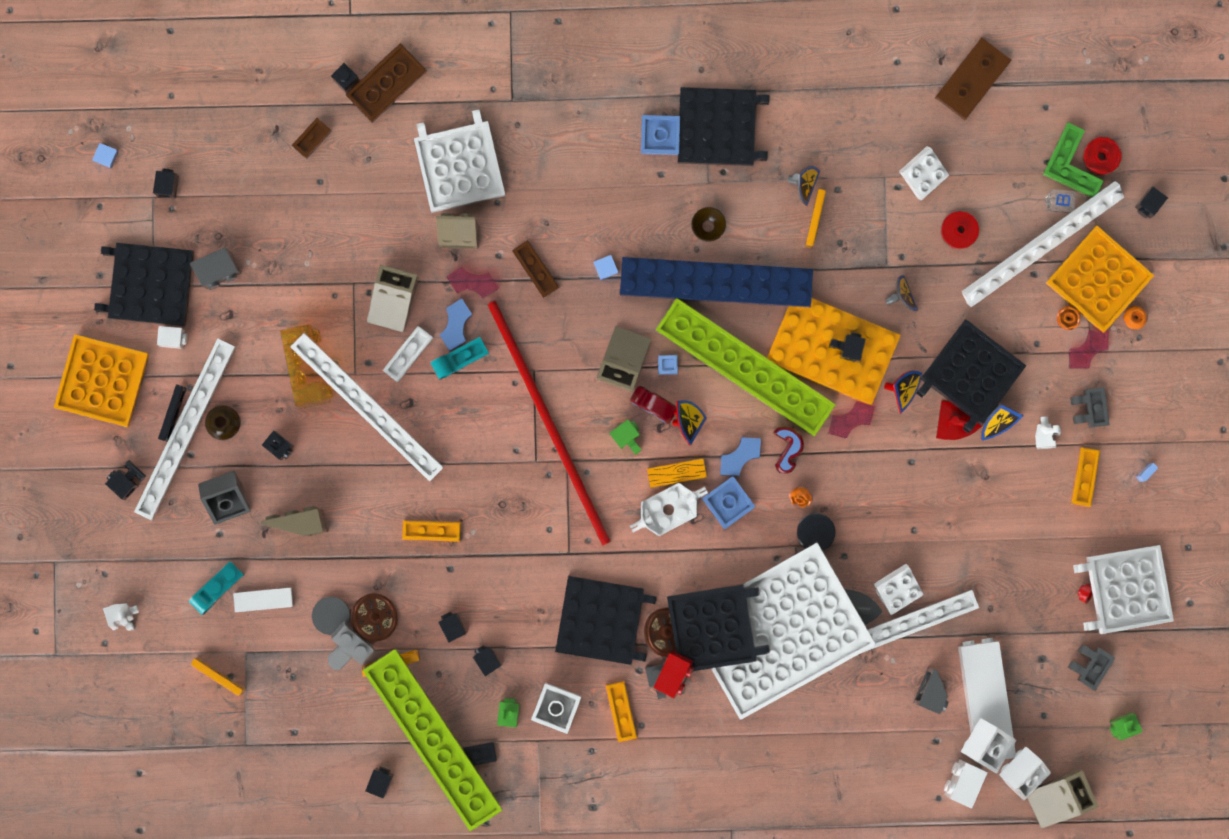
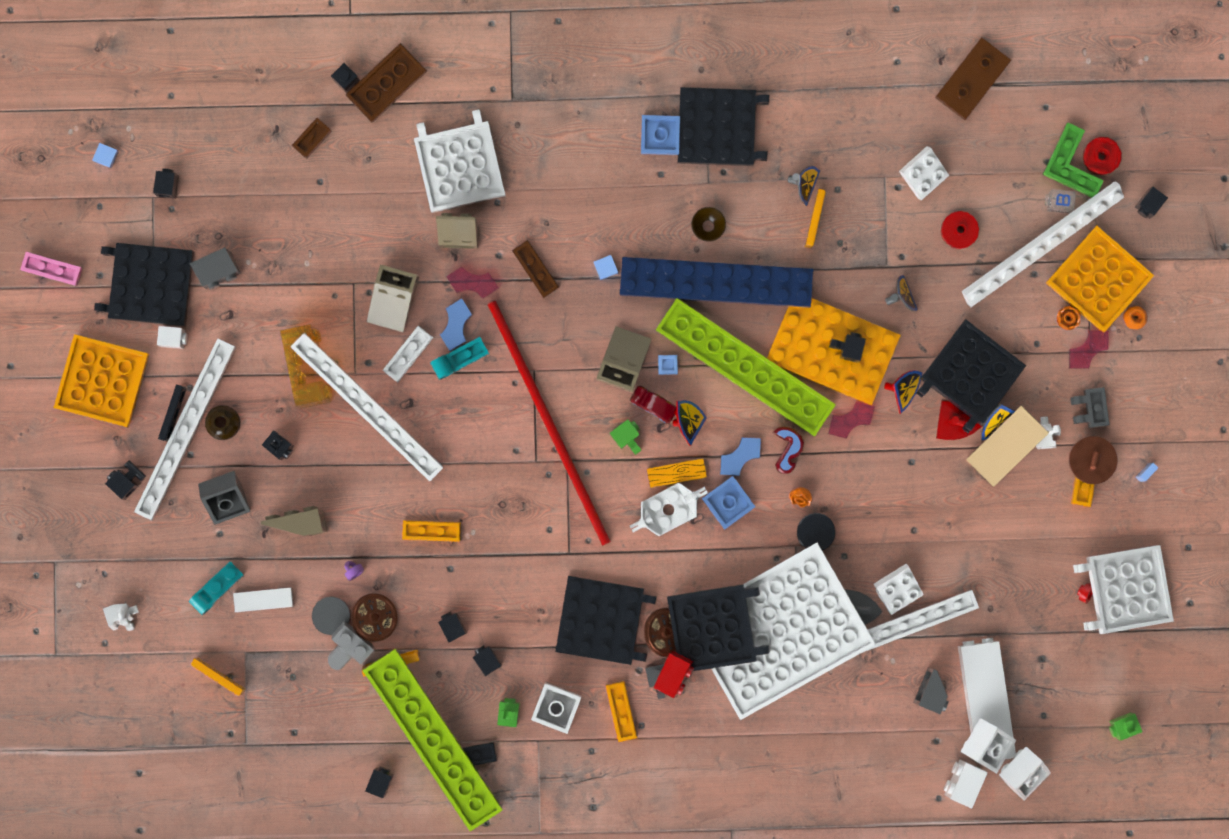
(51, 269): none -> bright pink plate
(353, 572): none -> medium lavender tile
(1007, 446): none -> tan tile
(1062, 798): slope -> none
(1093, 460): none -> copper shield
(1096, 667): dark grey plate -> none

